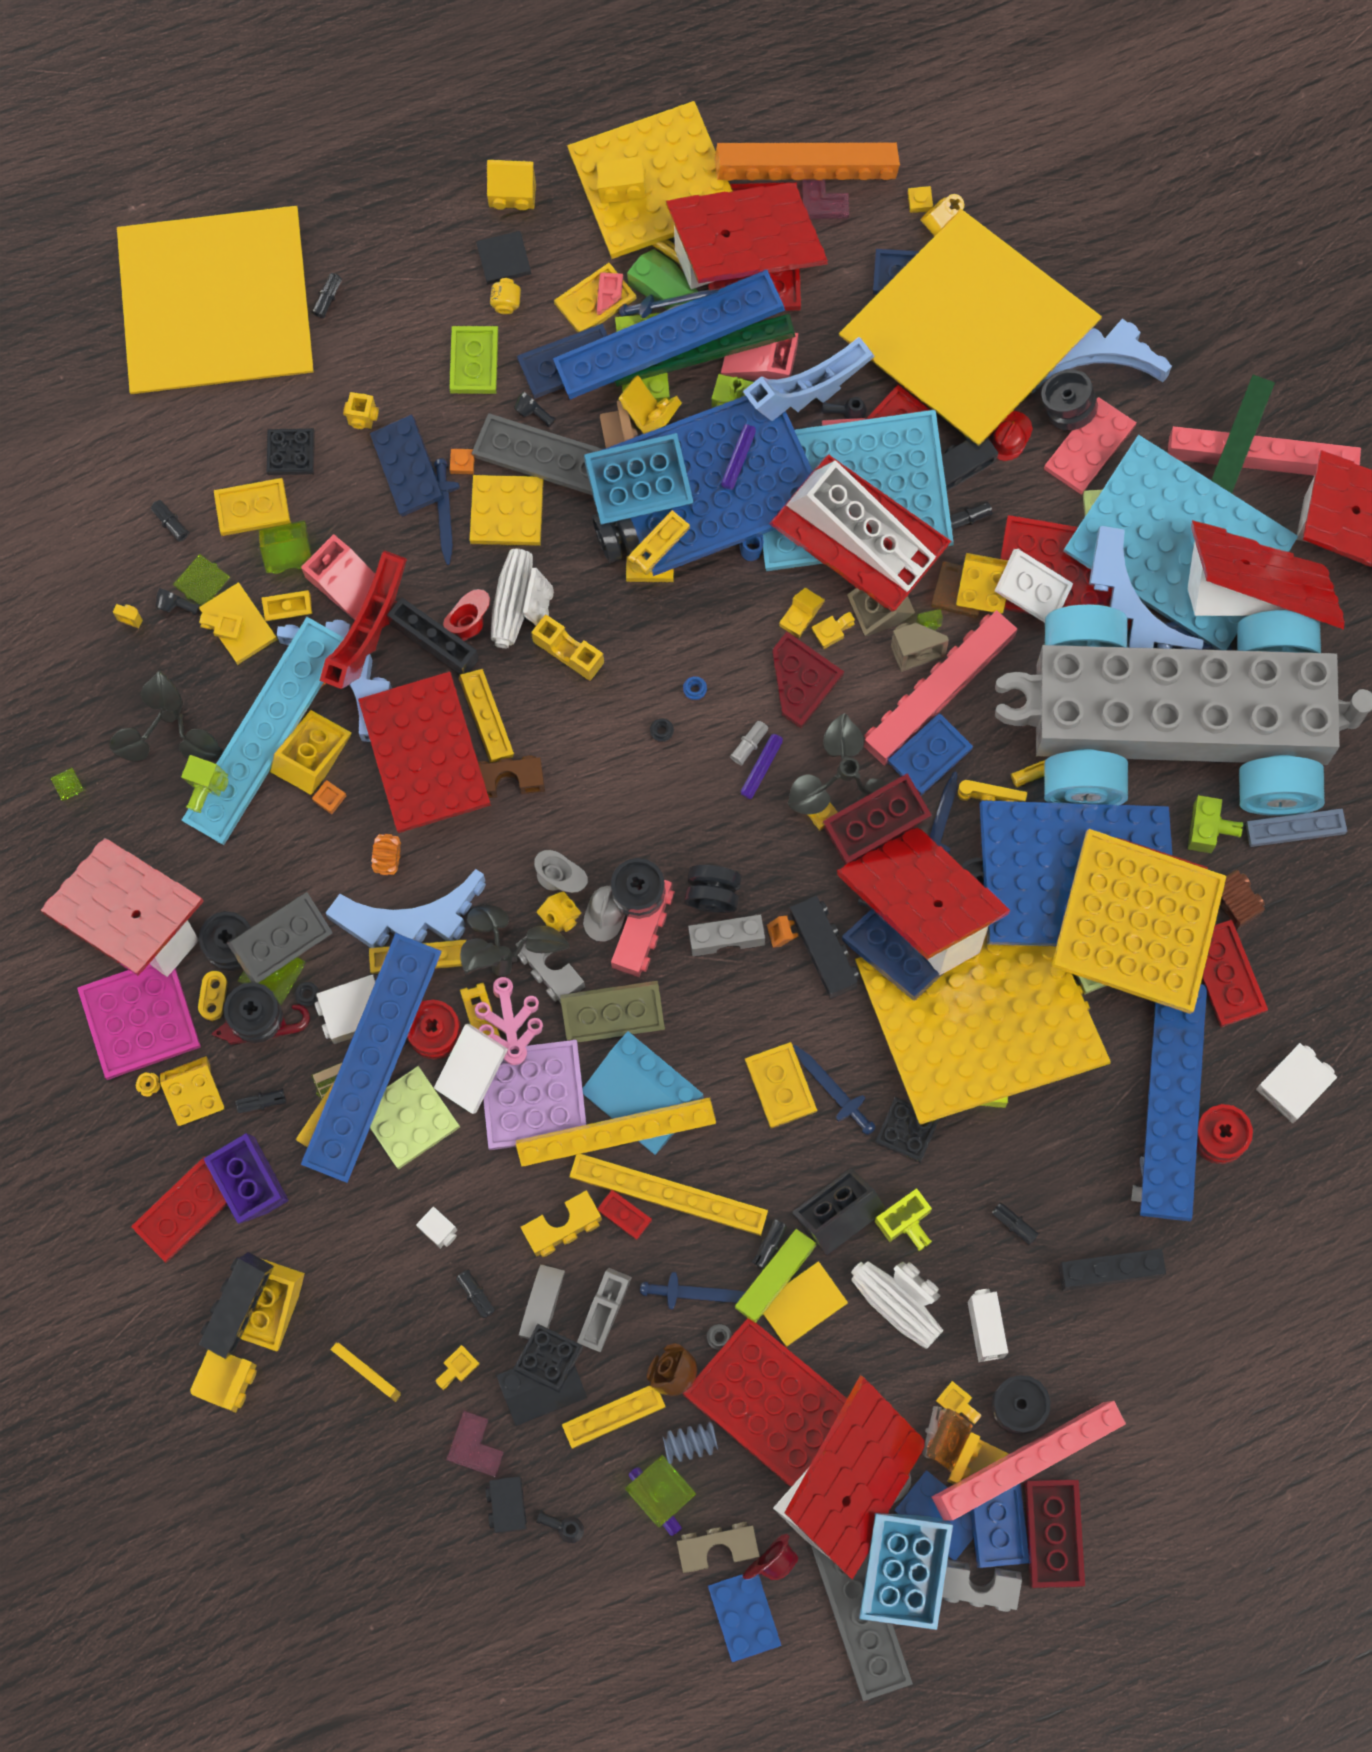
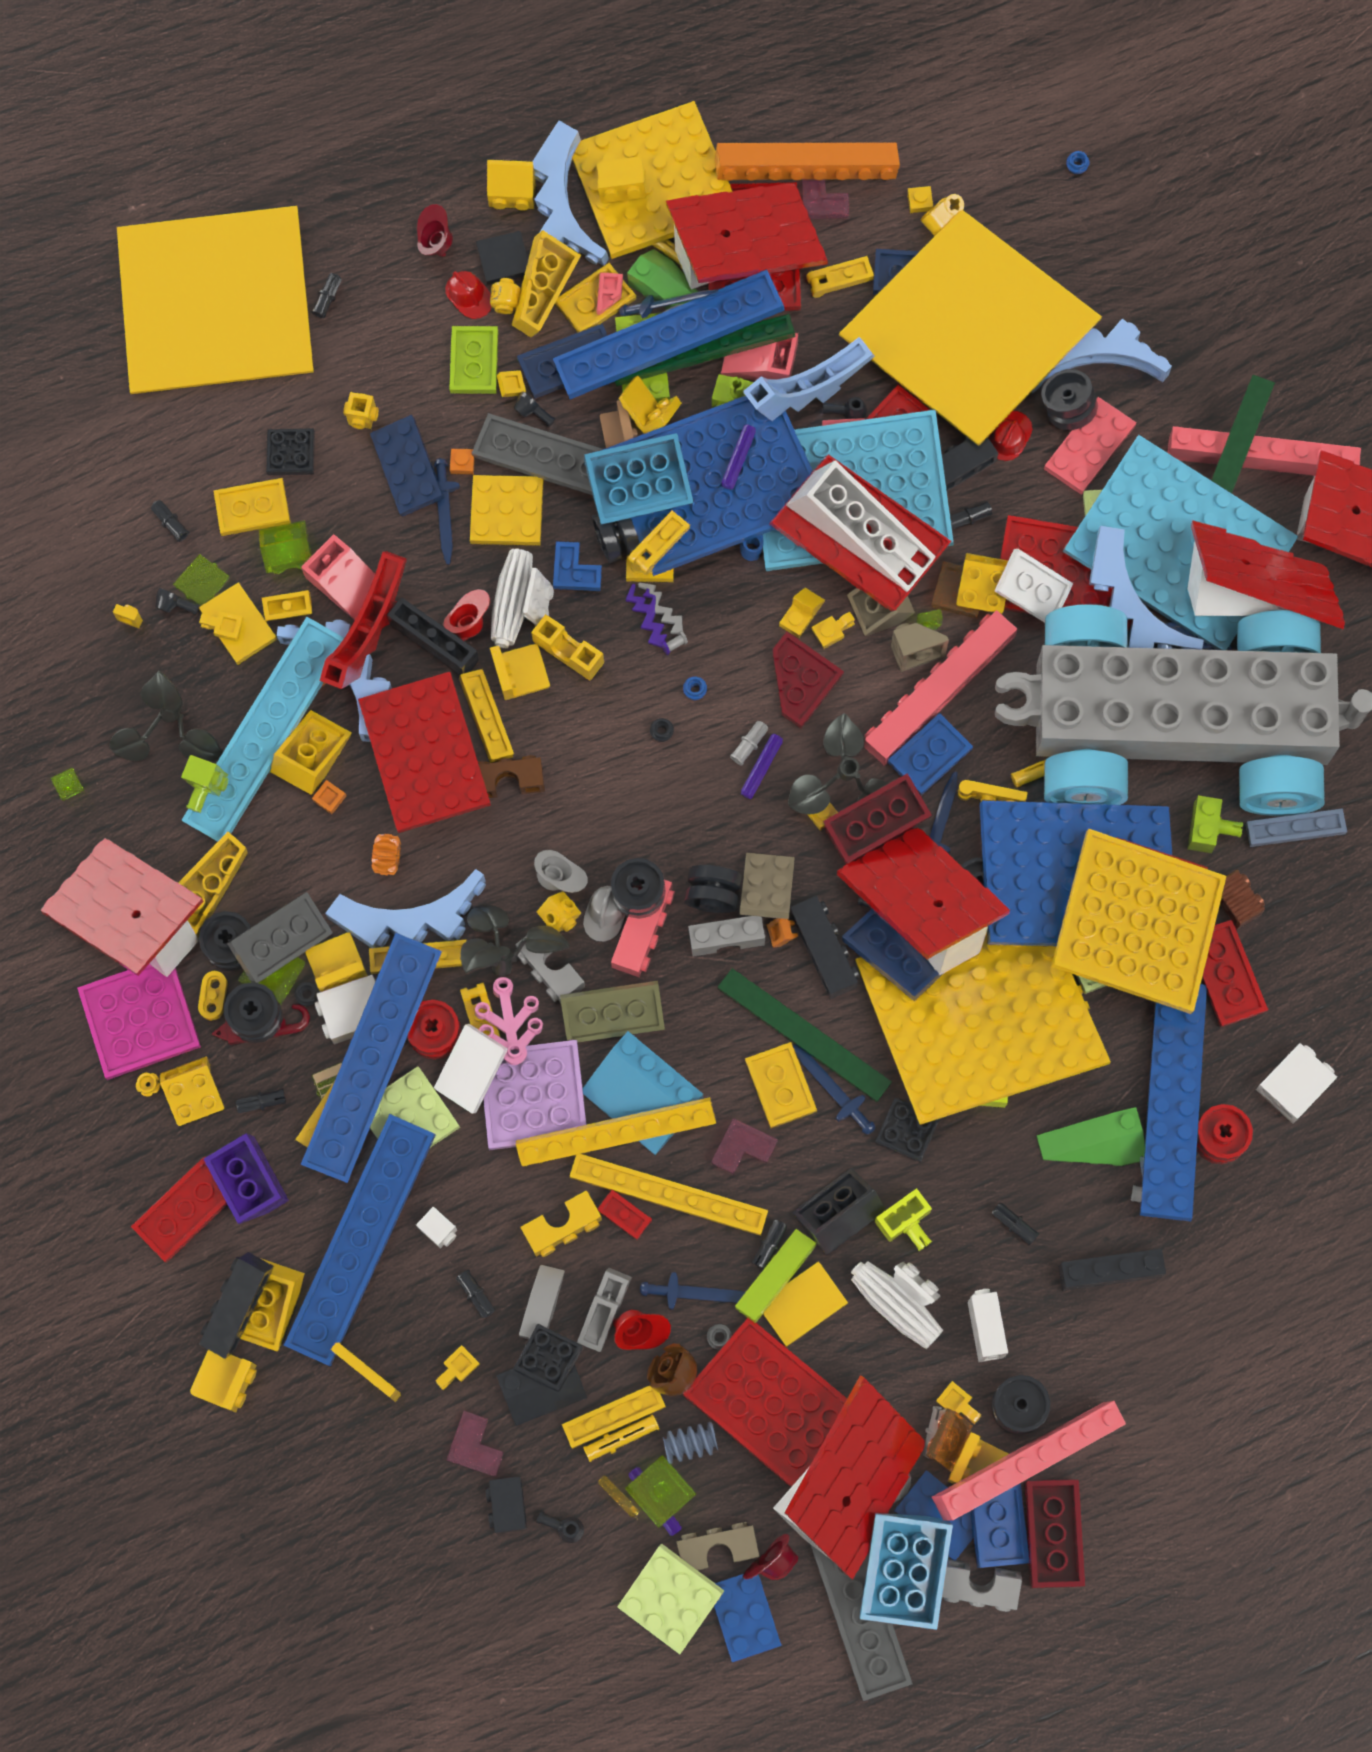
(213, 876): none -> yellow wedge
(335, 962): none -> yellow bracket
(360, 1239): none -> blue plate
(433, 231): none -> dark red piece
(468, 295): none -> red piece
(511, 383): none -> yellow plate
(520, 671): none -> yellow bracket
(543, 281): none -> yellow wedge
(552, 200): none -> light blue arch
(570, 574): none -> blue plate
(618, 1496): none -> clear yellow tile
(640, 1330): none -> red piece
(649, 1425): none -> yellow pin
(652, 609): none -> piece
(670, 1598): none -> yellowish green plate
(739, 1140): none -> clear pink plate
(767, 885): none -> dark tan plate
(804, 1035): none -> dark green tile
(840, 276): none -> yellow plate
(1077, 156): none -> blue plate
(1103, 1140): none -> bright green wedge

